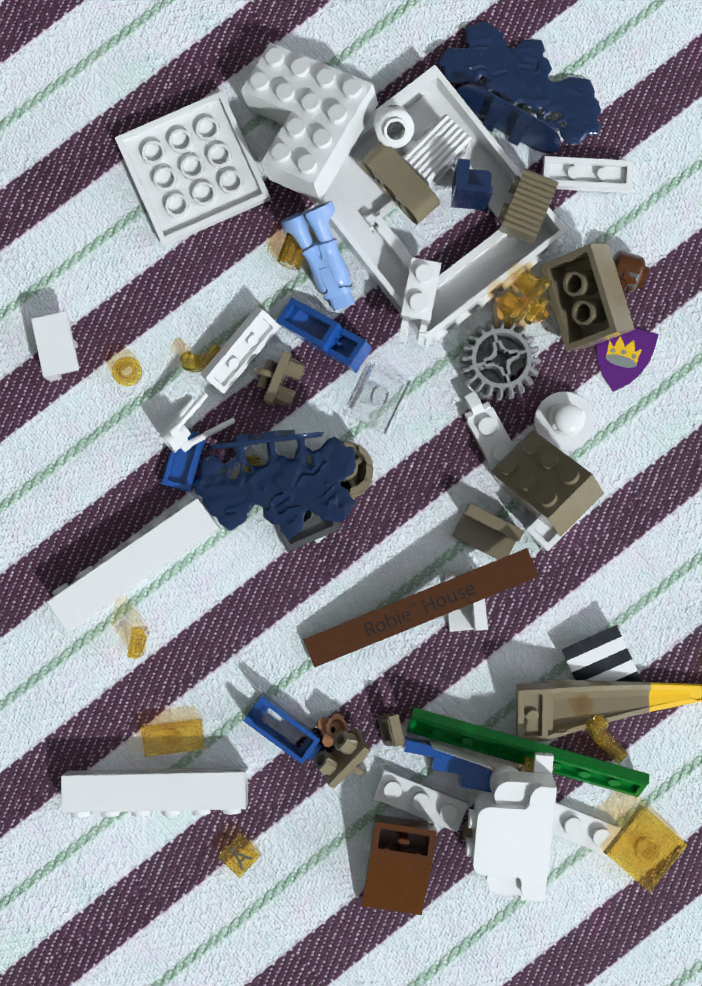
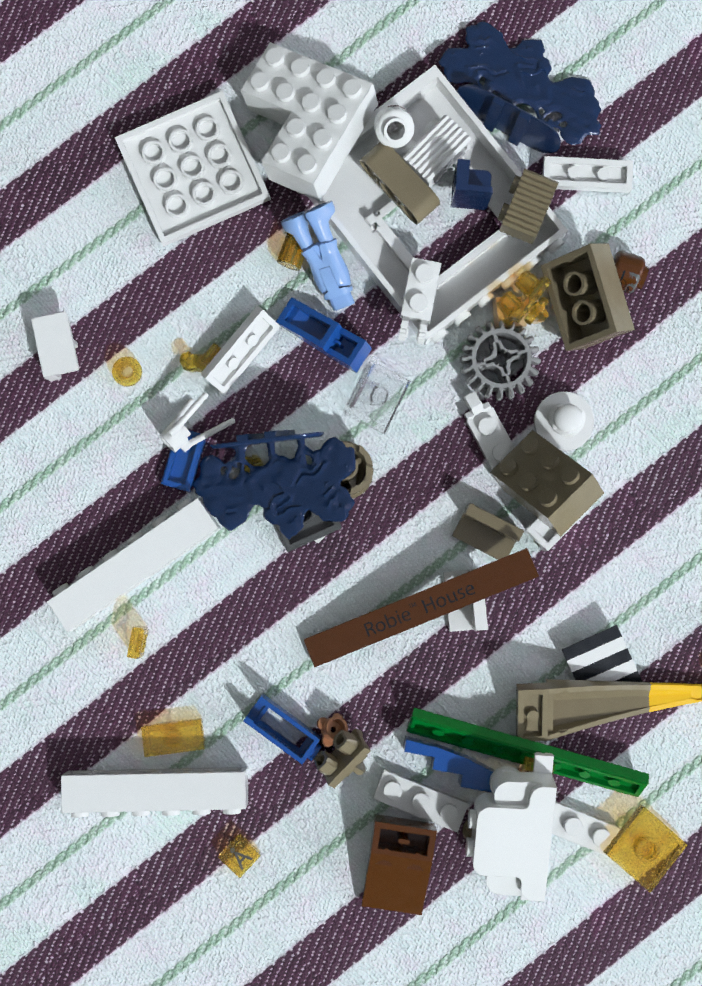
(276, 392): dark tan hips -> none
(391, 729): dark tan tile -> none
(458, 753): white sticker -> none
(605, 739): clear yellow arm -> none
(625, 357): dark purple sticker -> none

